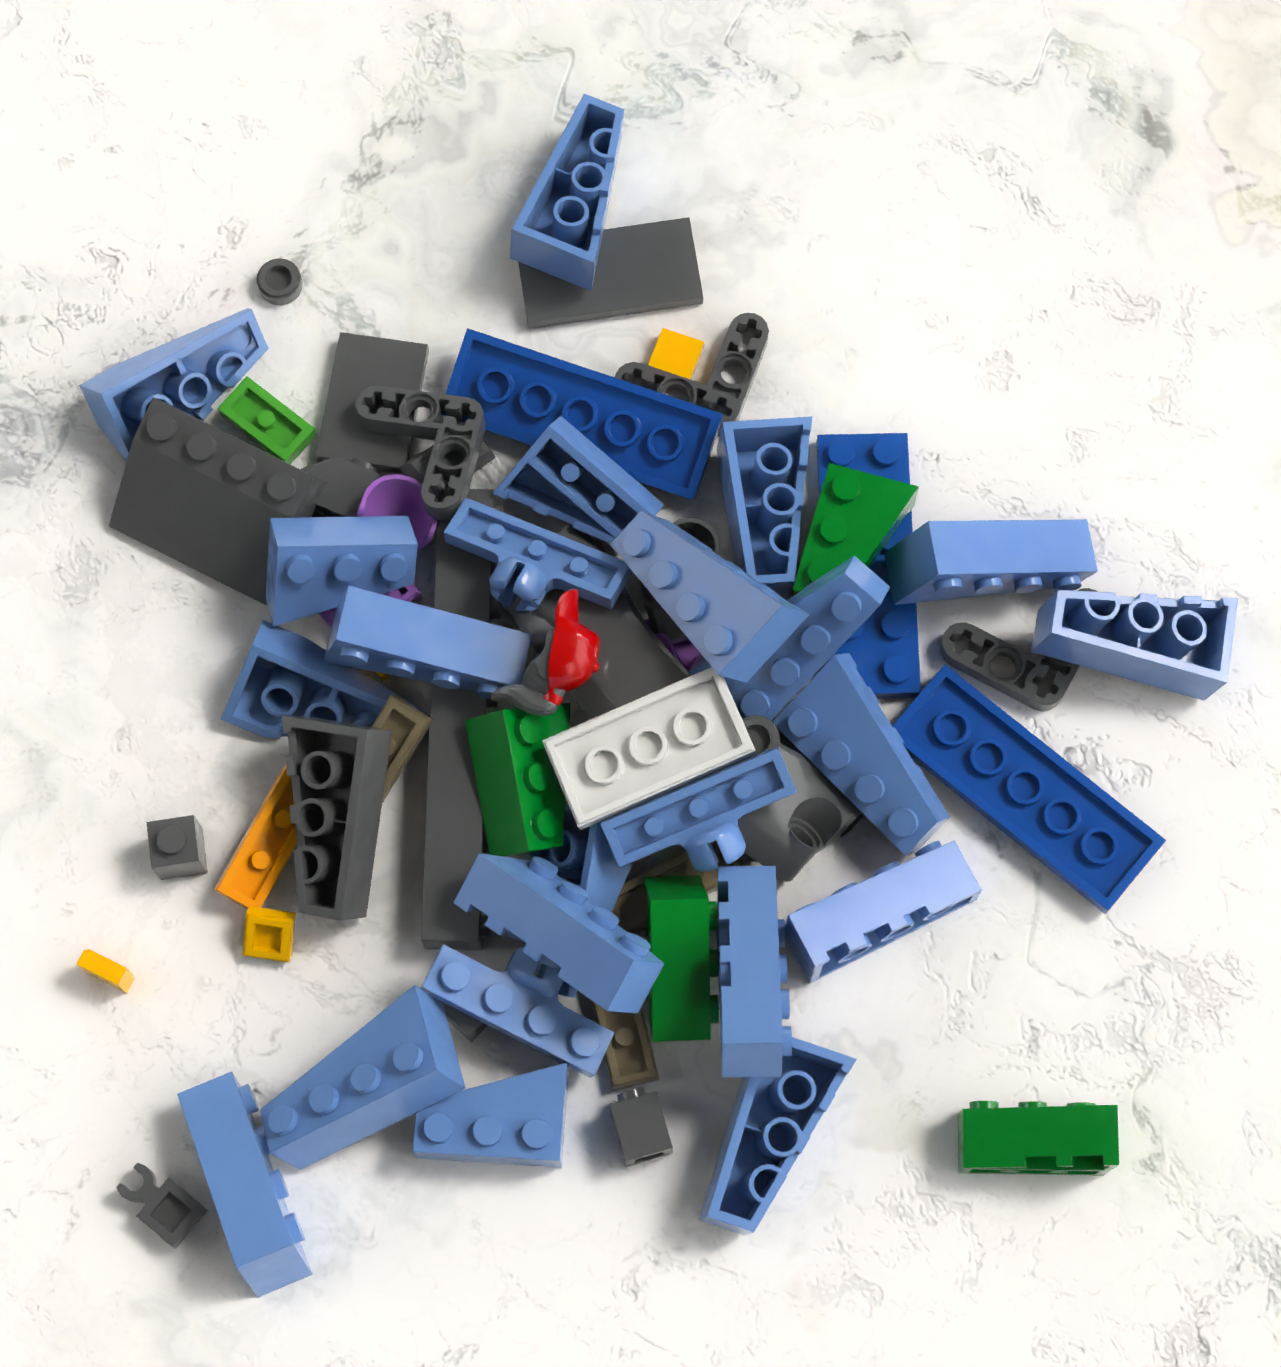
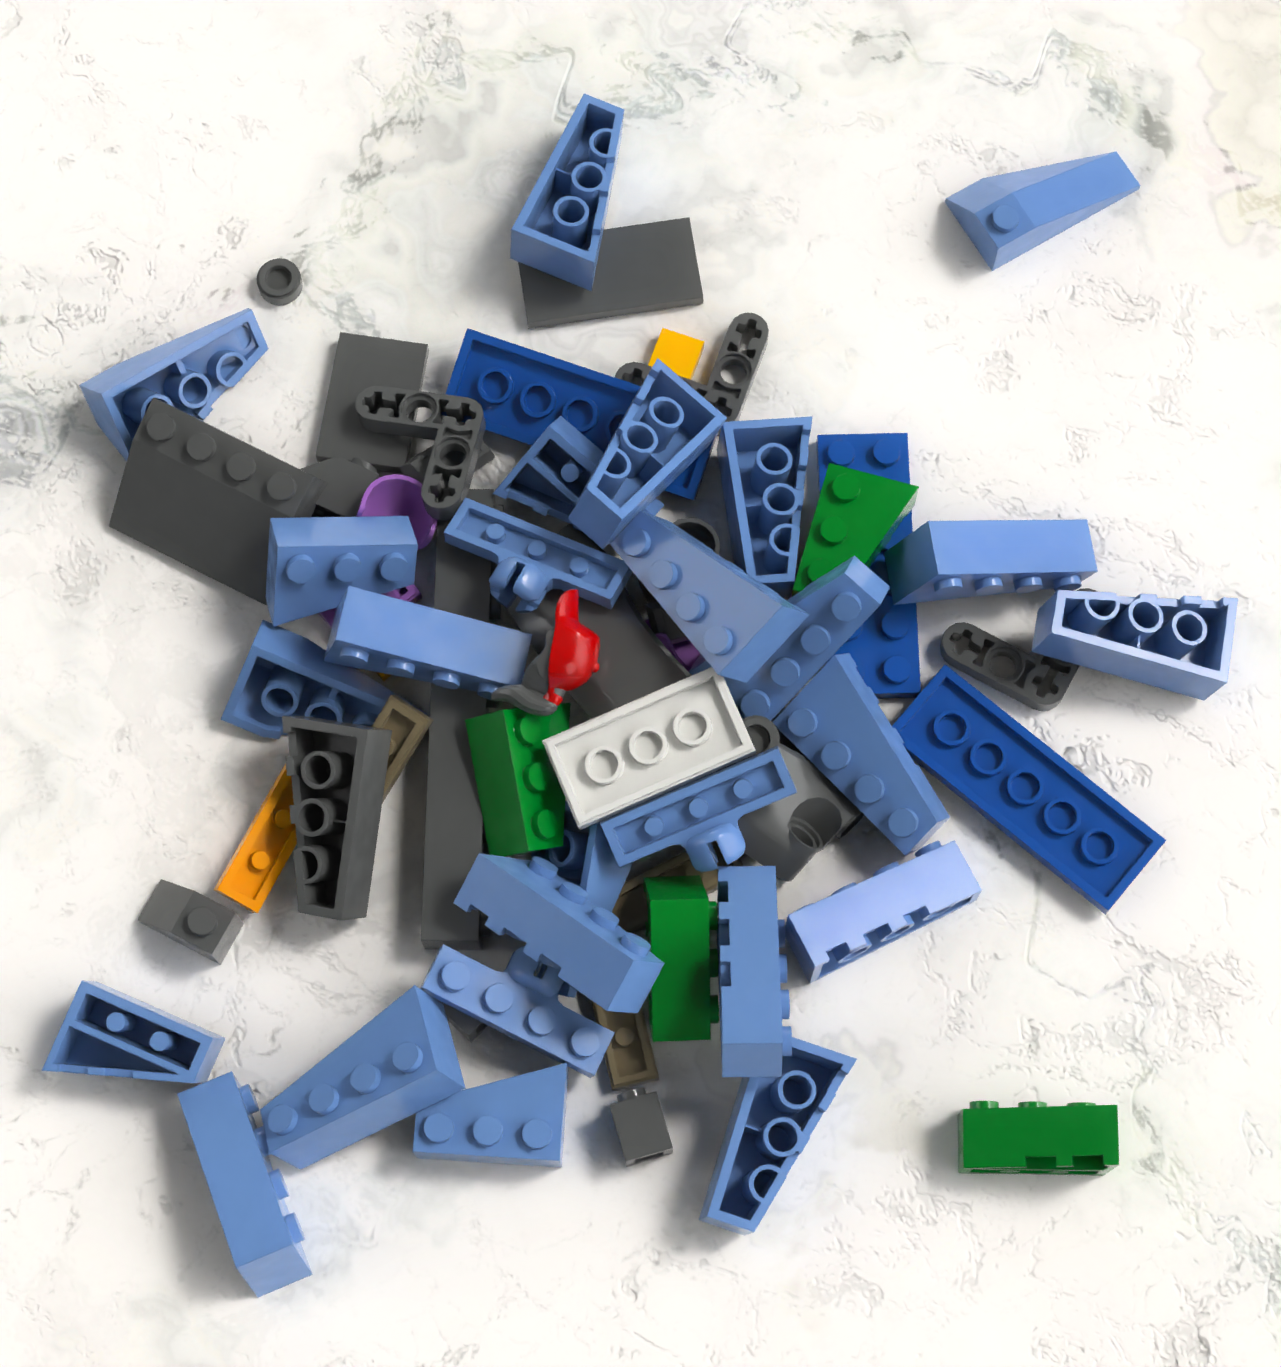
(105, 970): yellow tile -> none
(130, 1039): none -> medium blue wedge
(167, 1209): dark grey plate -> none
(177, 847): dark grey brick -> none
(192, 920): none -> dark grey slope
(267, 421): bright green plate -> none
(269, 934): yellow tile -> none
(652, 446): none -> medium blue wedge
(1029, 206): none -> medium blue wedge

